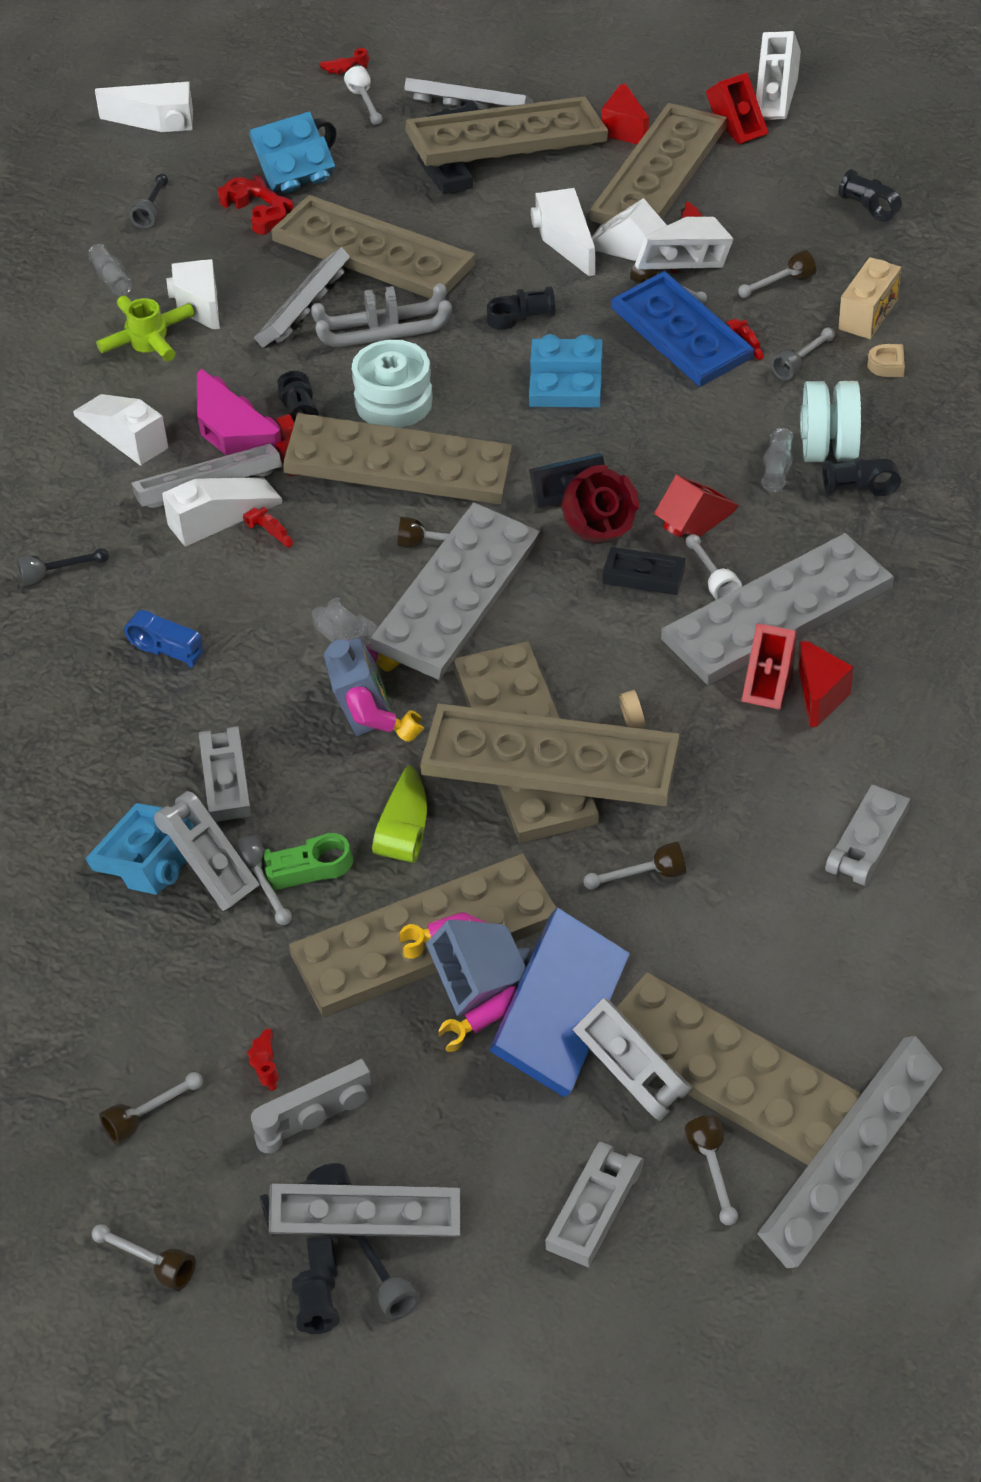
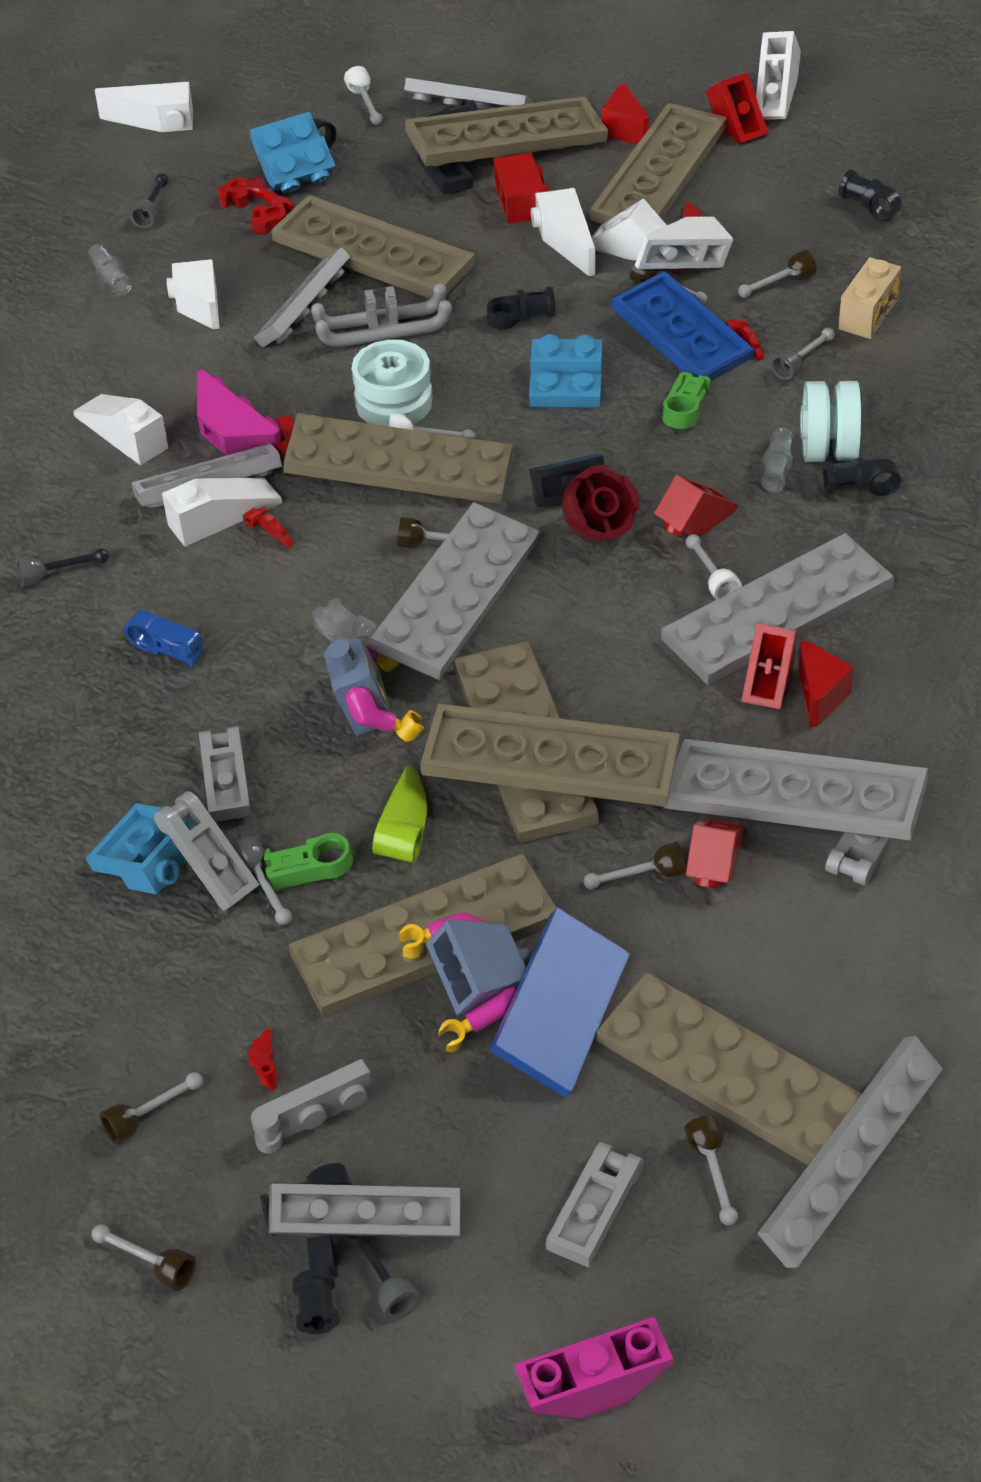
(145, 327): lime bar -> none
(296, 393): black connector -> none
(343, 65): red piece -> none
(402, 421): none -> hinge
(516, 183): none -> red brick
(595, 1371): none -> dark pink slope
(631, 1058): light grey plate -> none
(632, 710): tan tile -> none
(643, 570): black plate -> none
(687, 398): none -> bright green piece
(714, 852): none -> slope
(798, 789): none -> light grey plate
(887, 360): tan tile -> none

